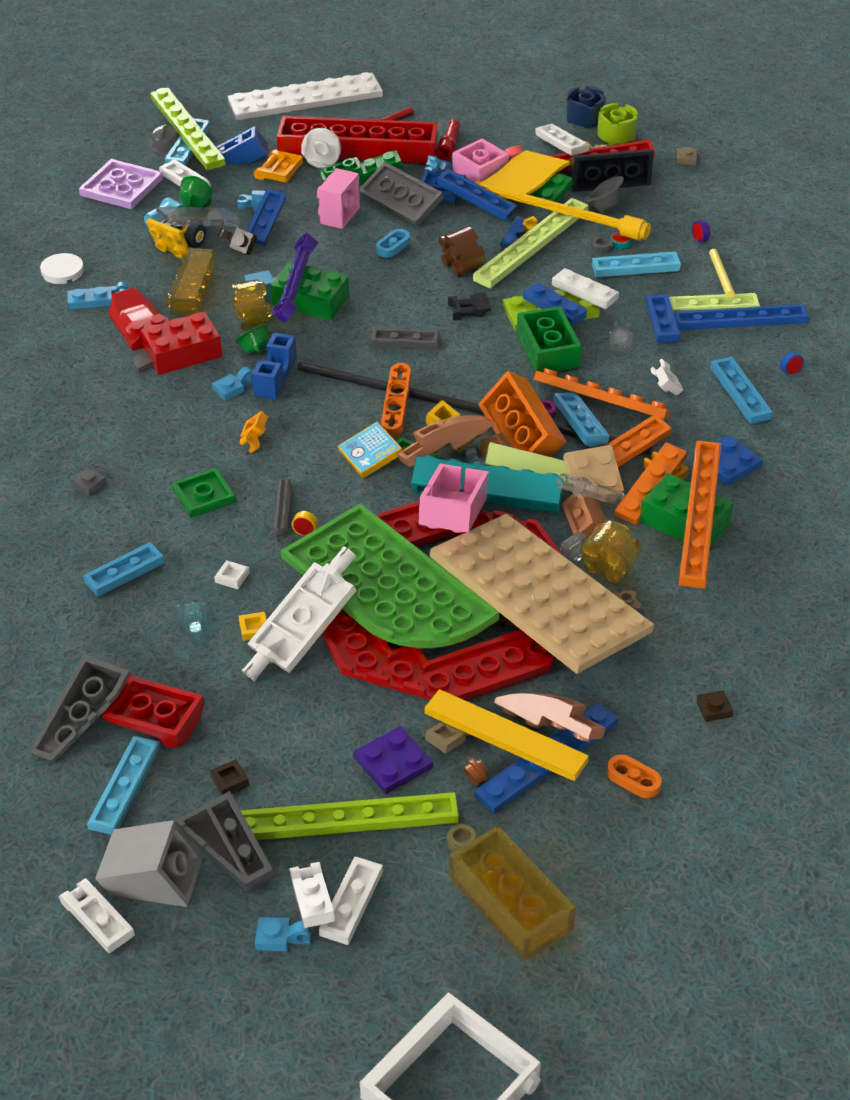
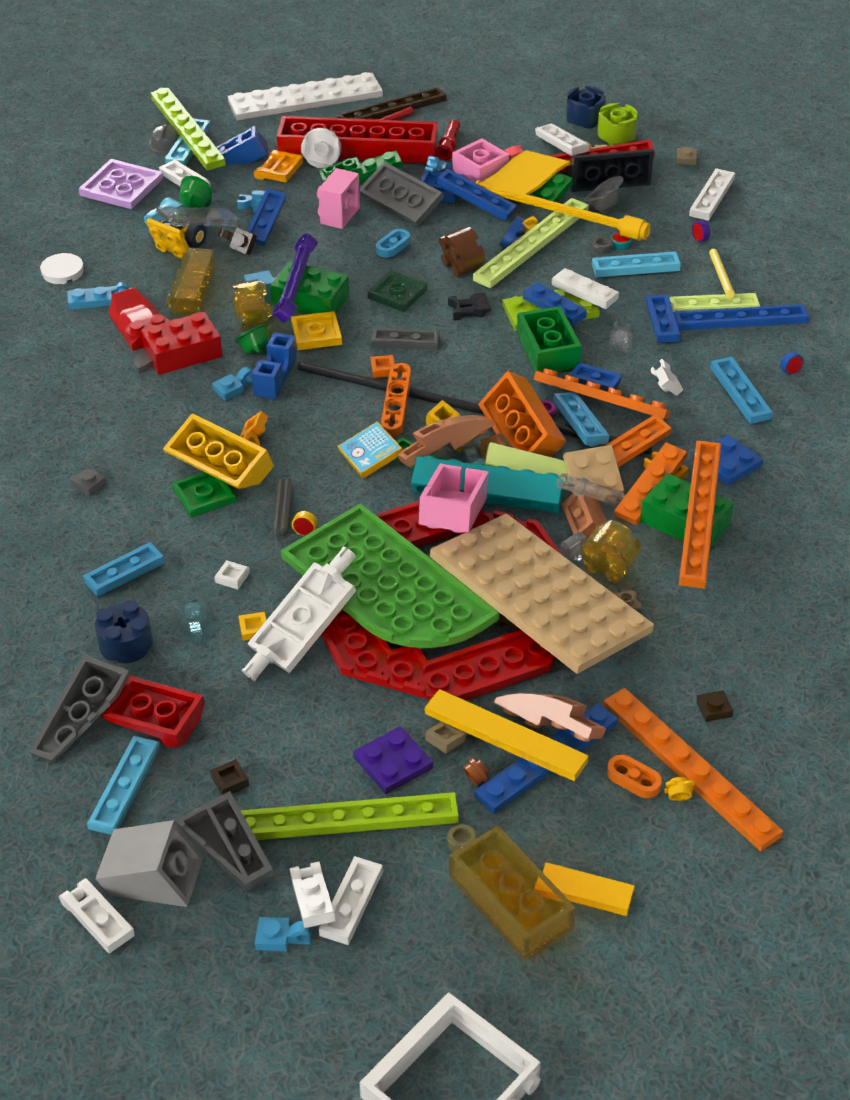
(123, 632): none -> dark blue brick
(220, 453): none -> yellow slope
(316, 330): none -> yellow plate
(381, 365): none -> orange plate
(395, 105): none -> dark brown tile
(397, 290): none -> clear green plate
(591, 889): none -> yellow tile
(596, 375): none -> blue plate
(679, 788): none -> yellow plate
(689, 764): none -> orange plate
(712, 194): none -> white plate

